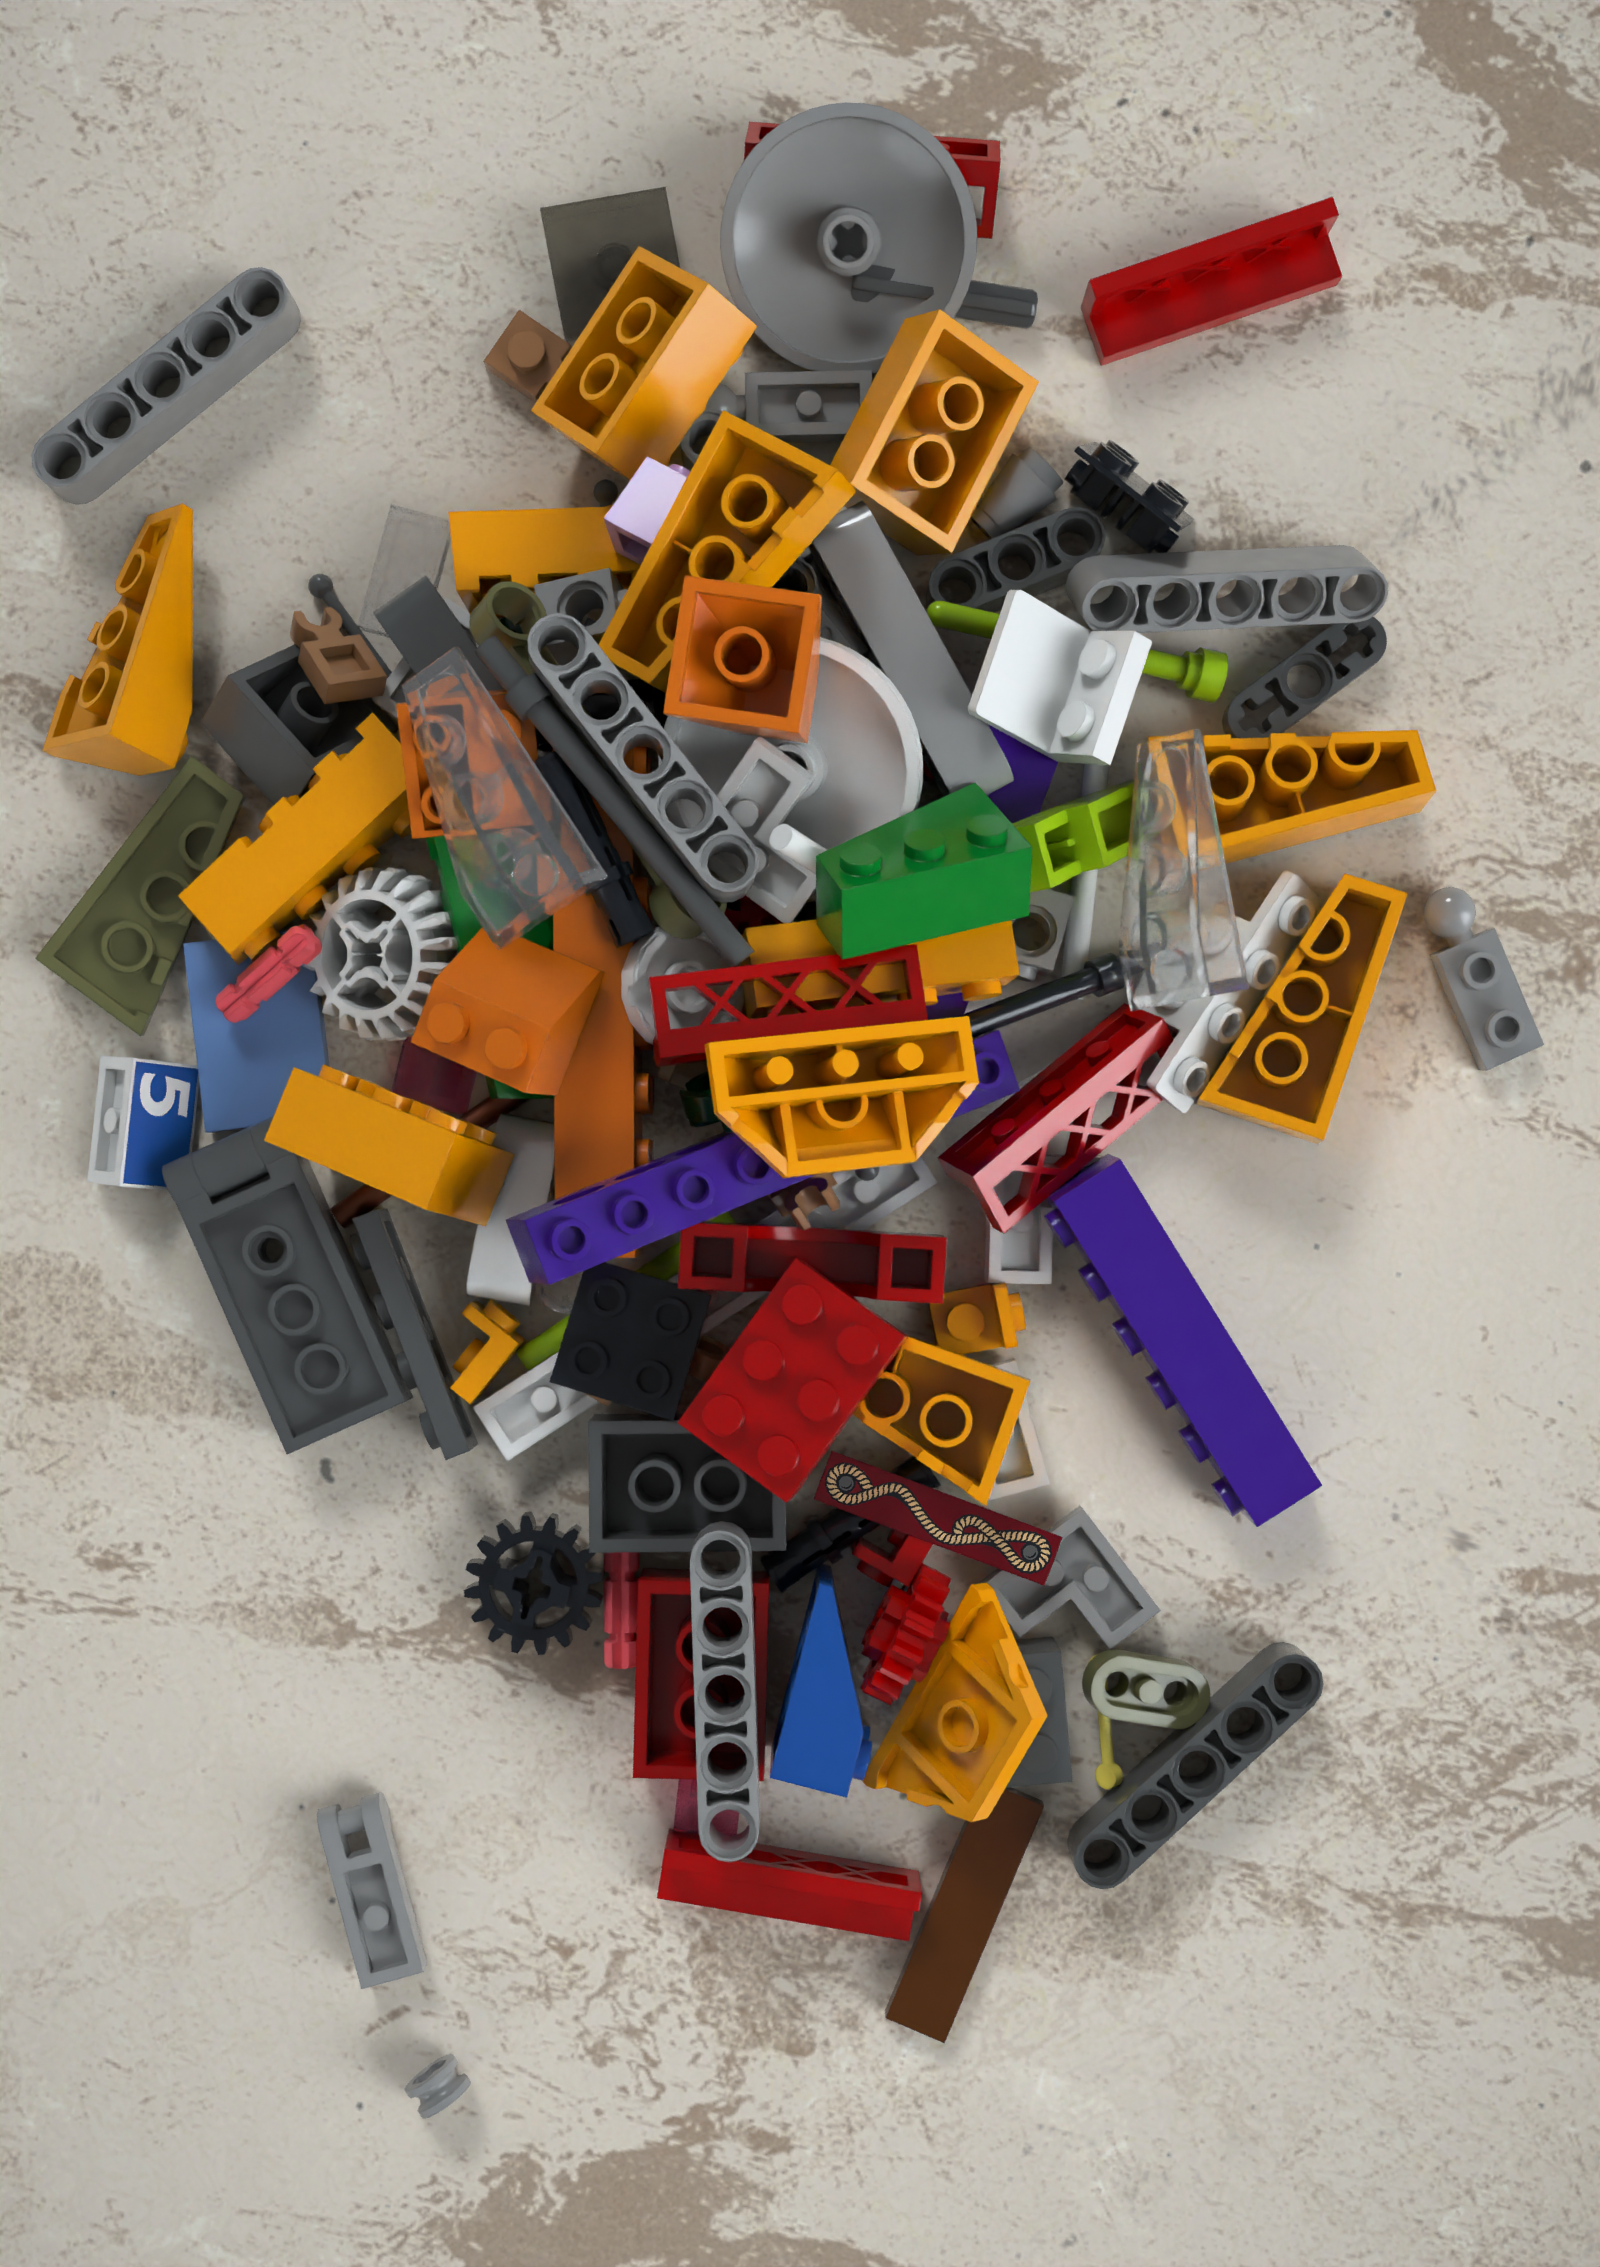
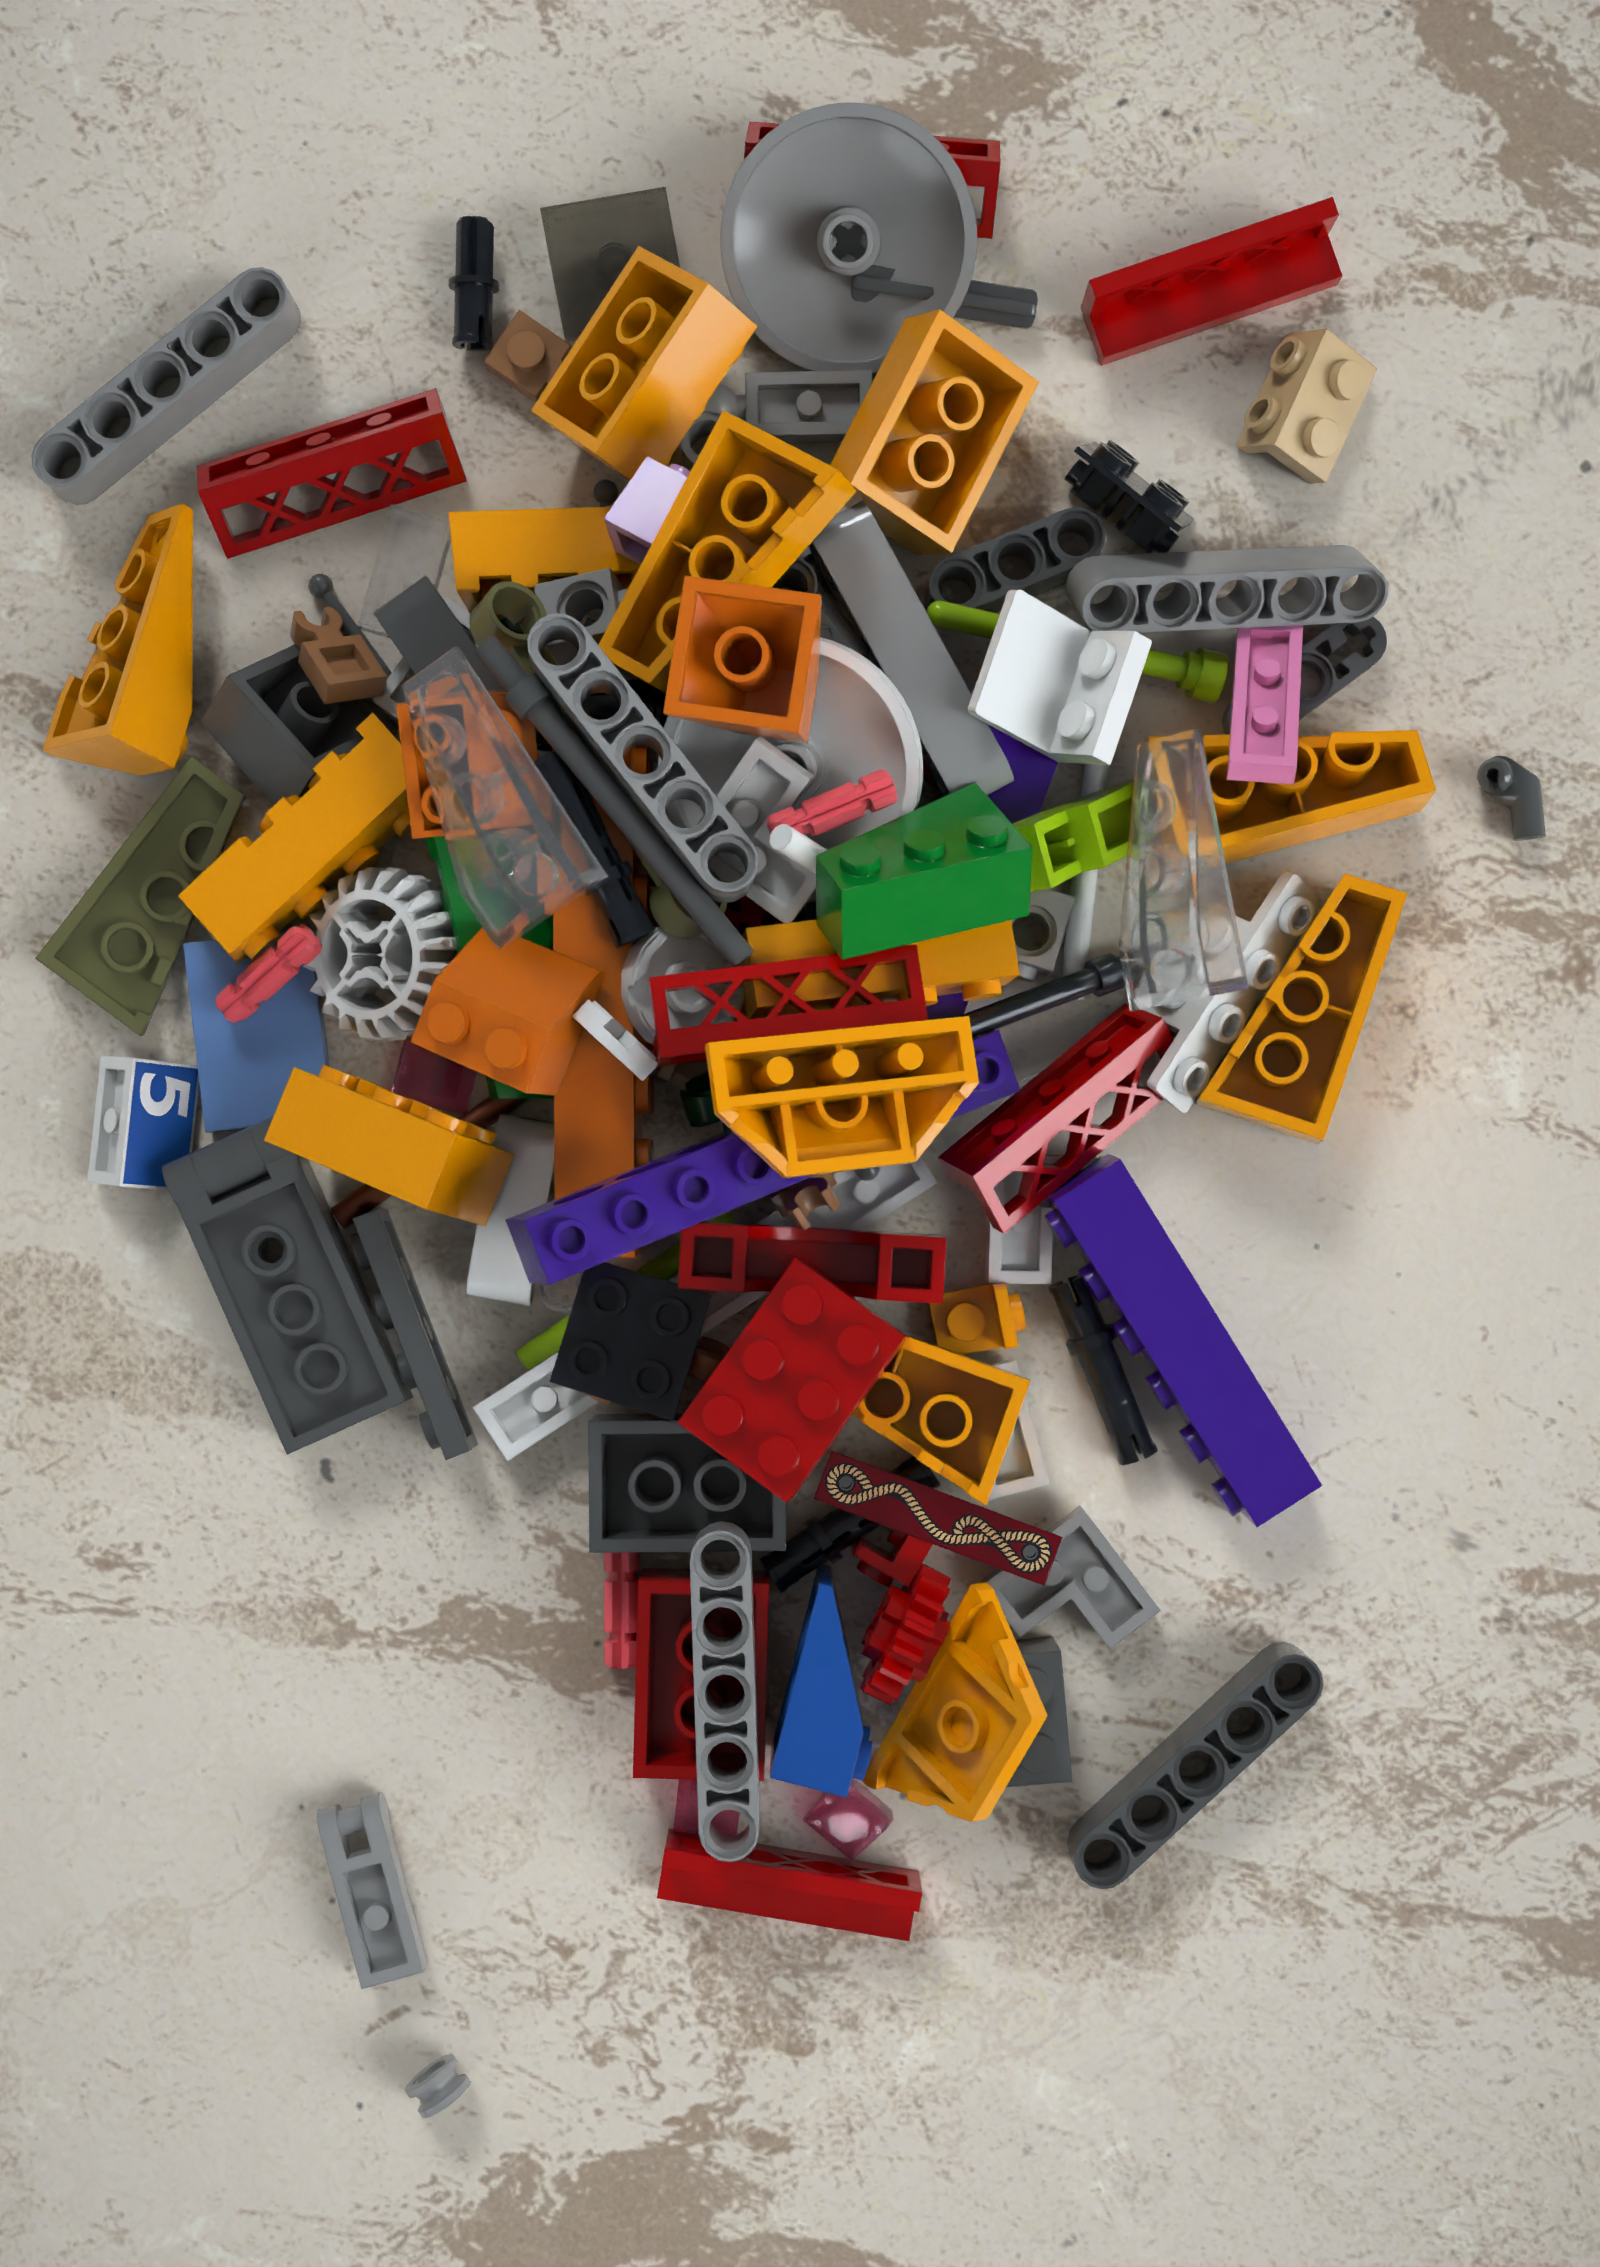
(321, 452): none -> red fence
(473, 284): none -> black axle
(481, 1361): light orange bracket -> none
(506, 1575): black gear -> none
(616, 1039): none -> white tile
(838, 805): none -> coral axle
(850, 1821): none -> clear pink slope
(962, 1916): reddish brown tile -> none
(1016, 494): light grey cone -> none
(1093, 1345): none -> black pin
(1109, 1772): light yellow hinge -> none
(1142, 1686): olive plate -> none
(1265, 704): none -> bright pink plate
(1307, 403): none -> tan bracket
(1479, 982): light grey plate -> none
(1518, 791): none -> dark grey arm

